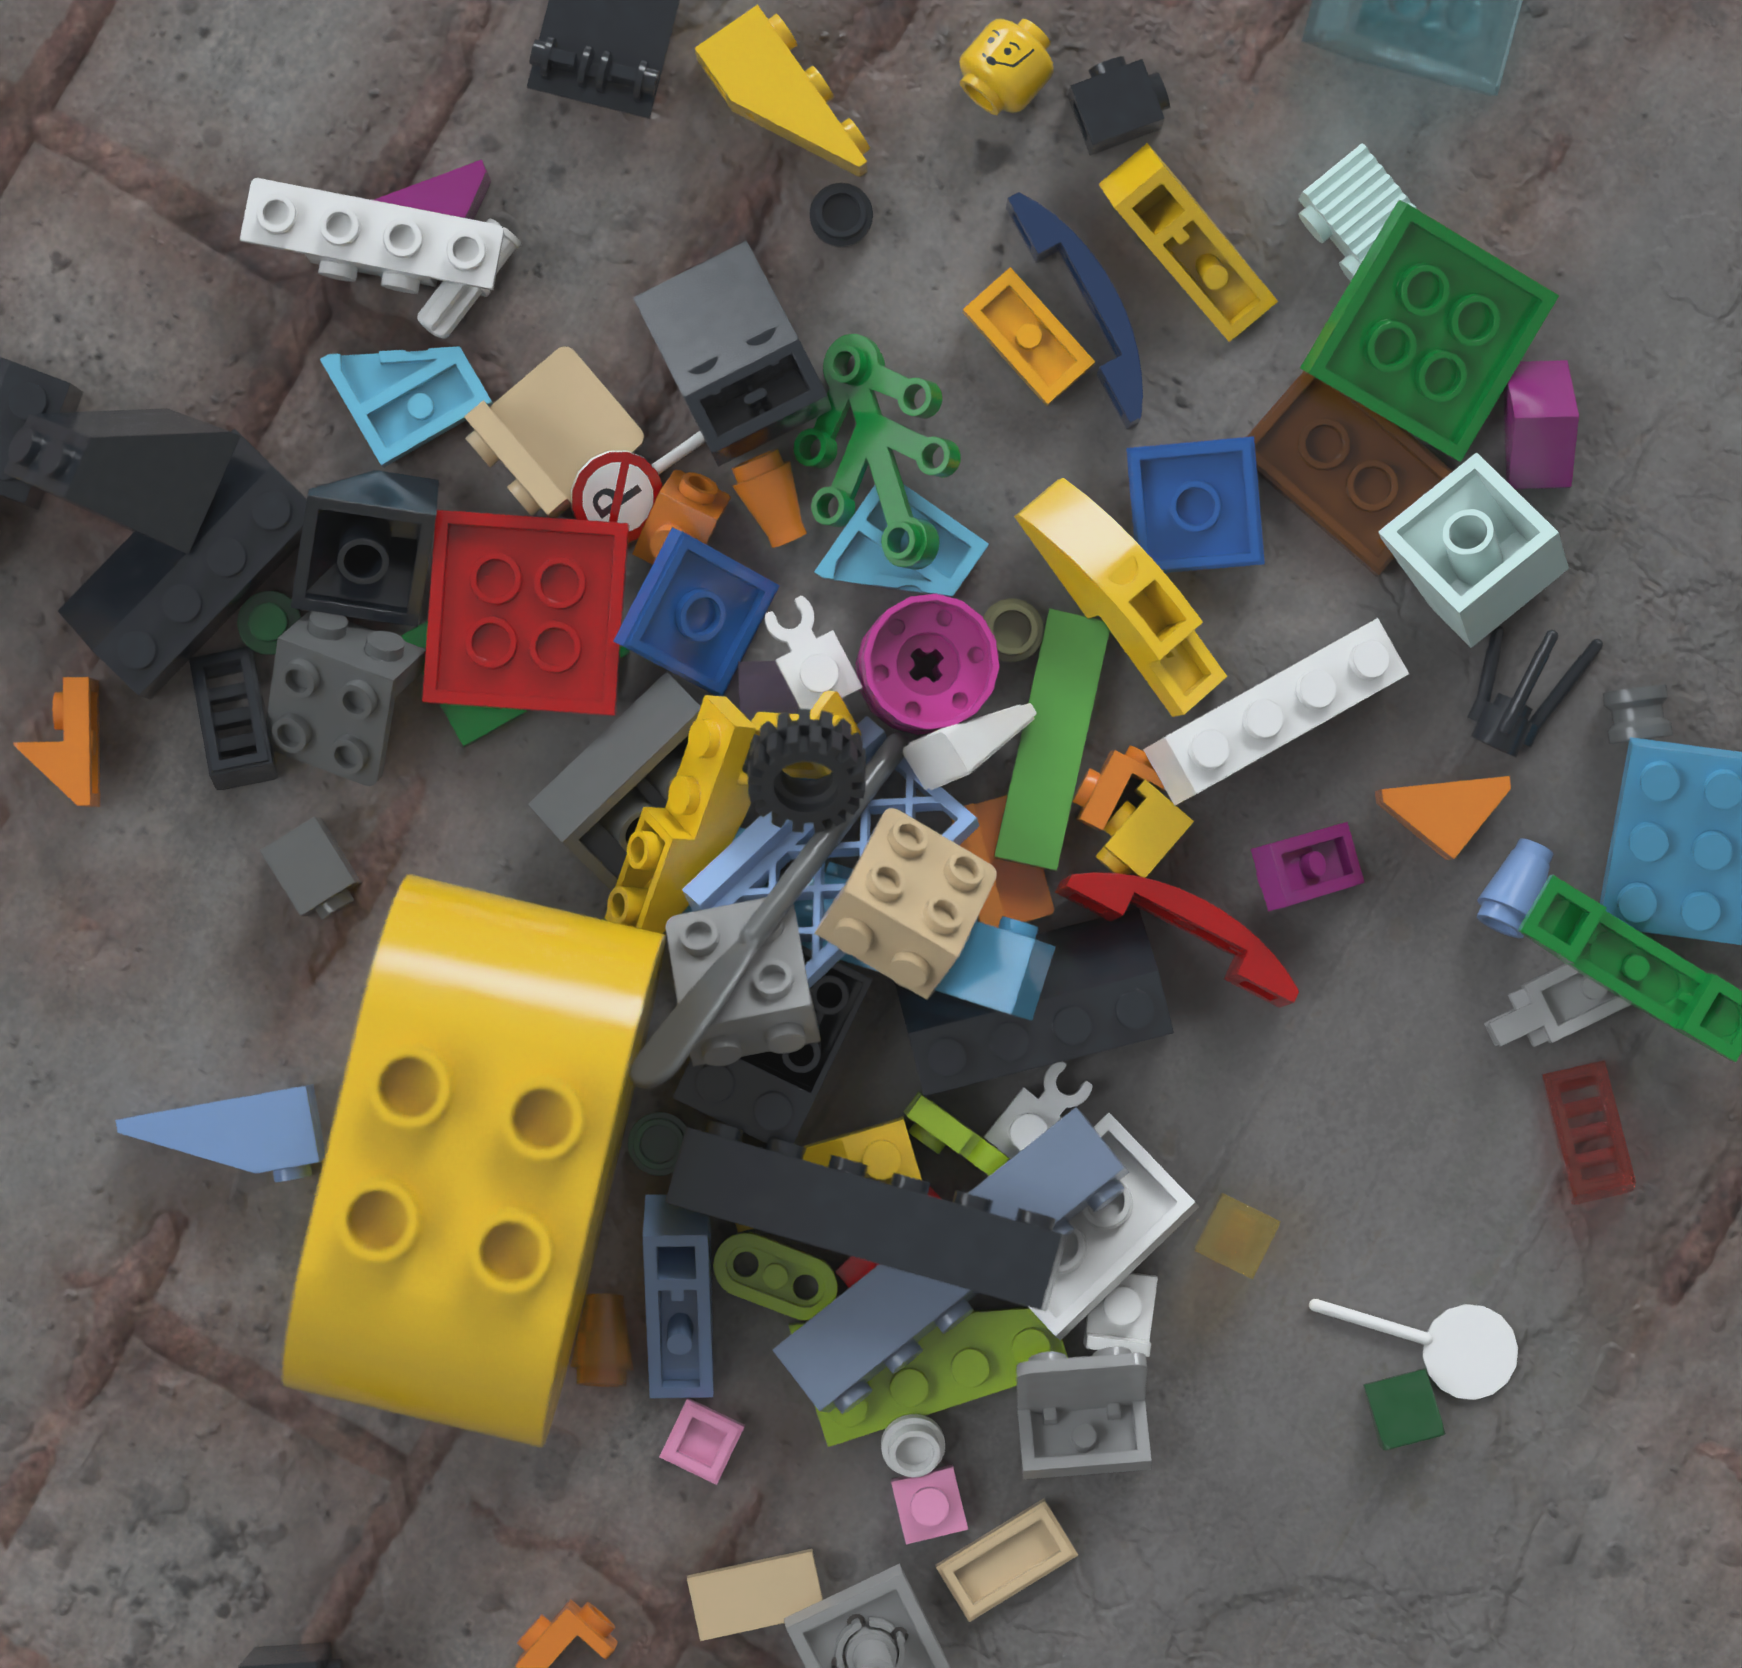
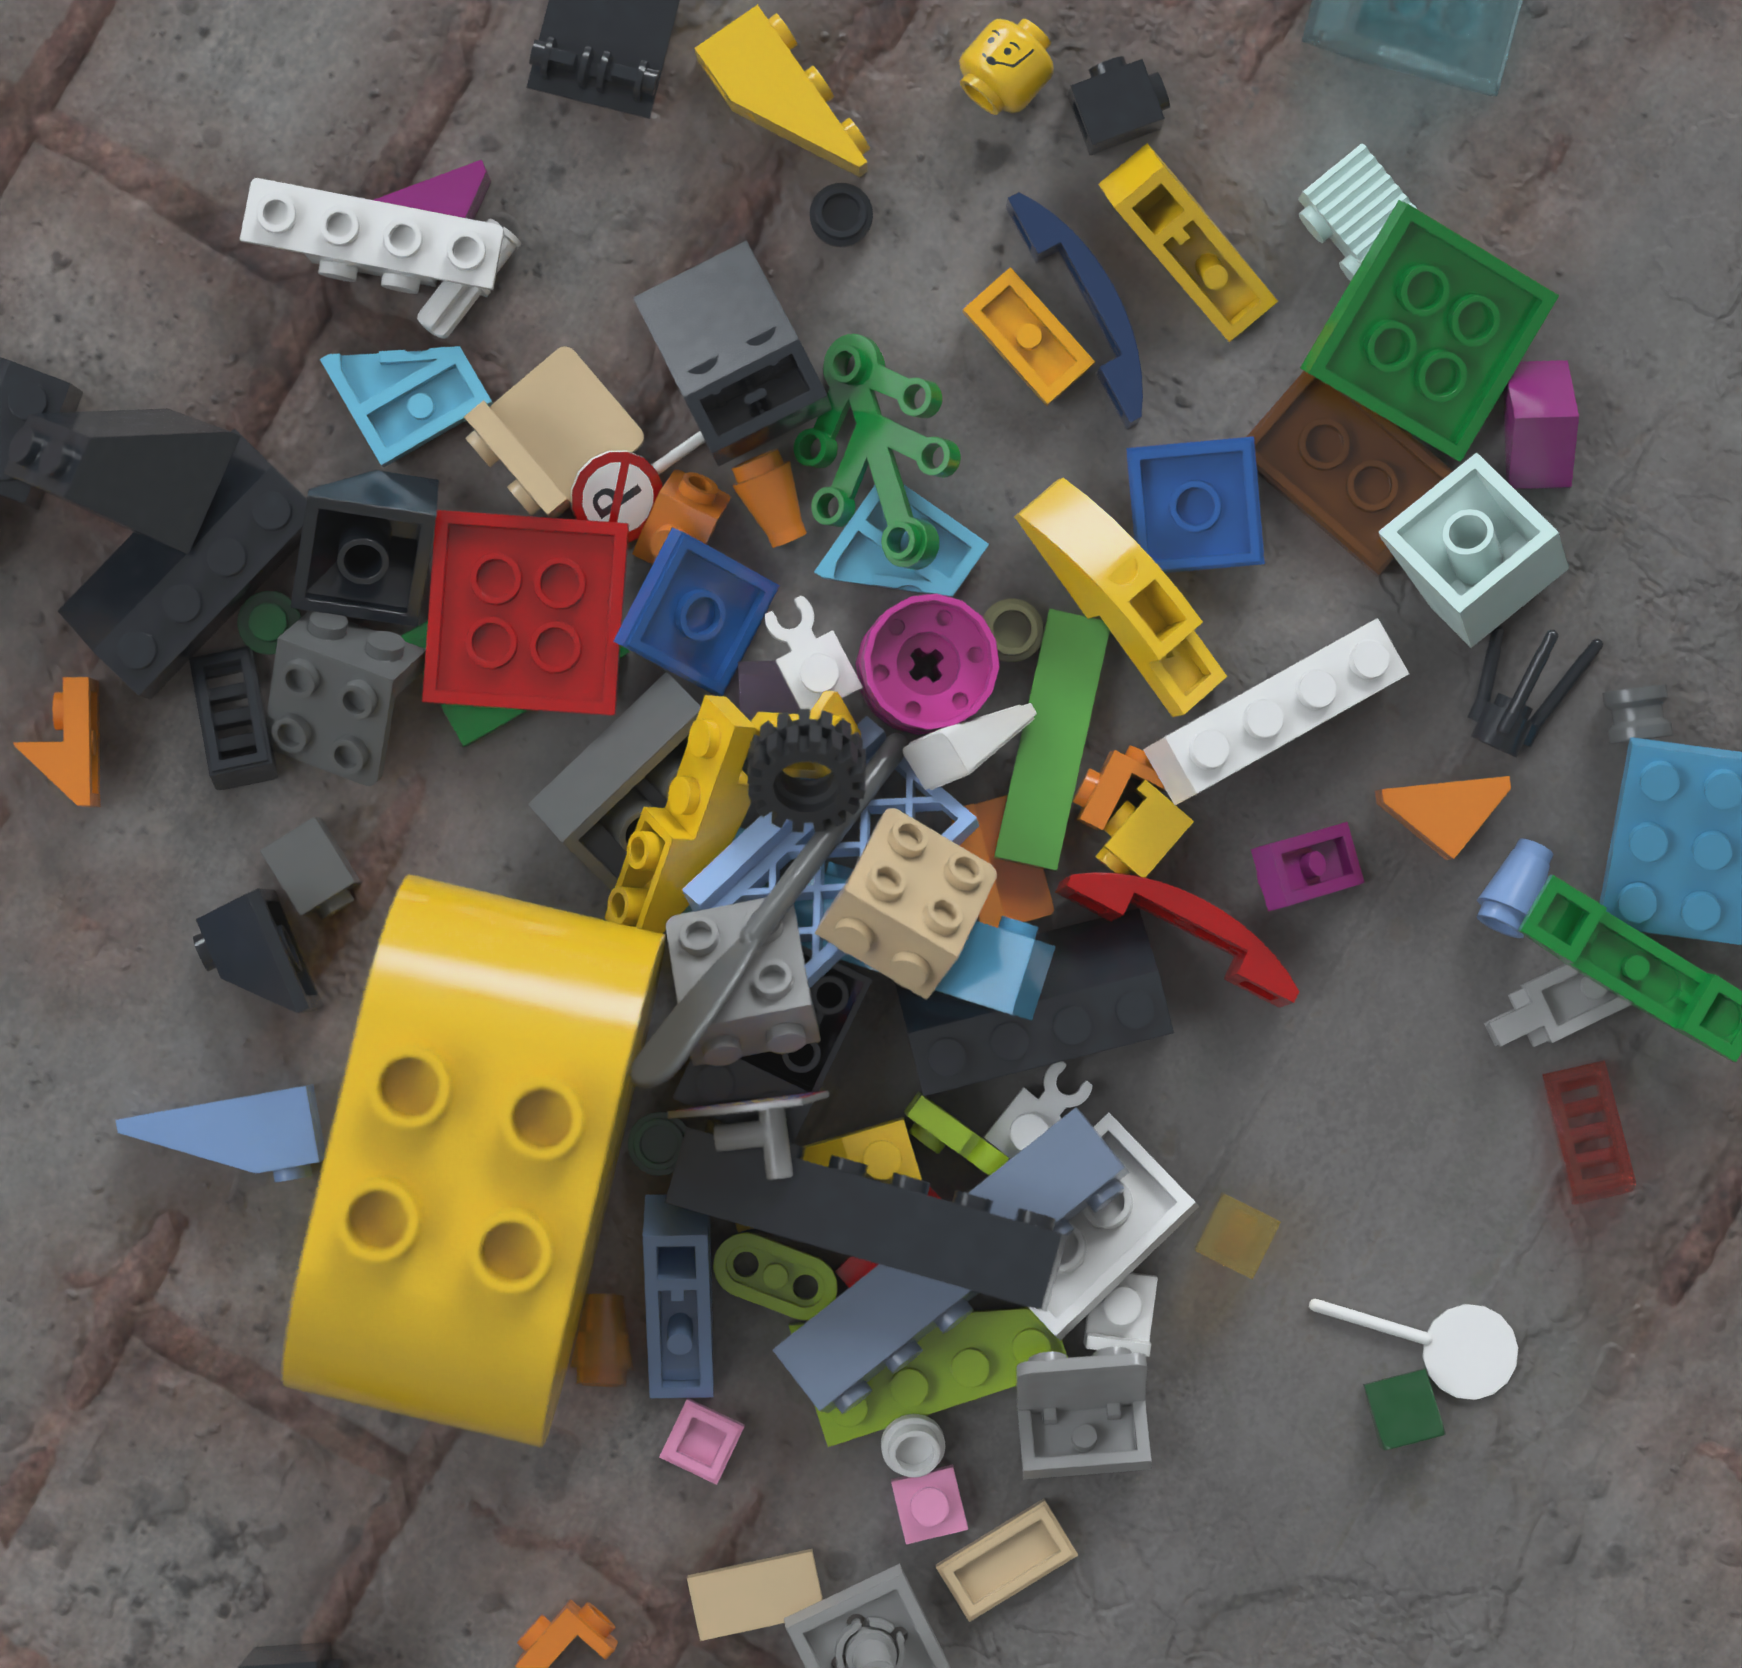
(257, 951): none -> black slope
(767, 1133): none -> light grey shield

